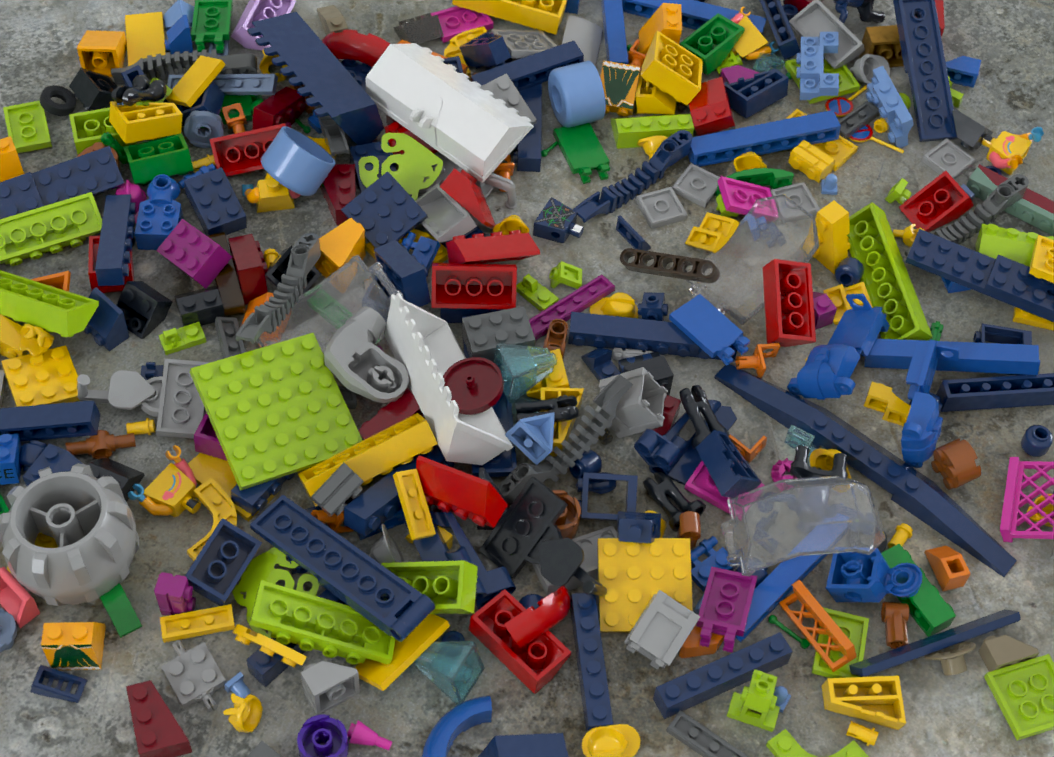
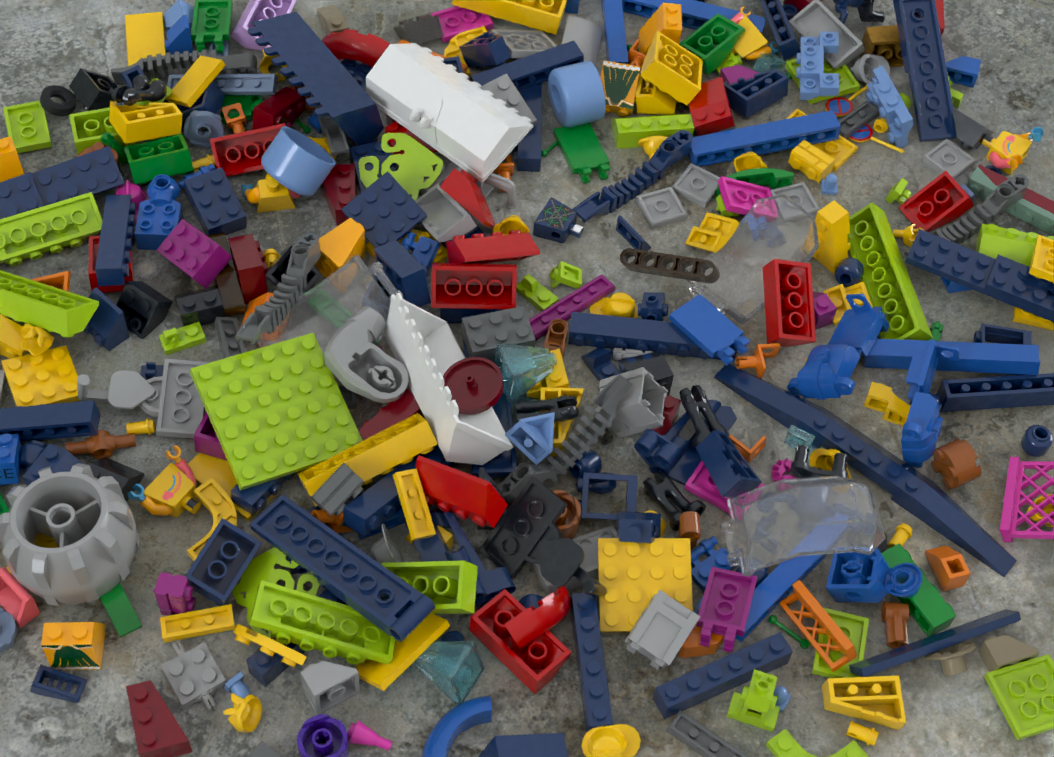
(102, 51): light orange slope -> none

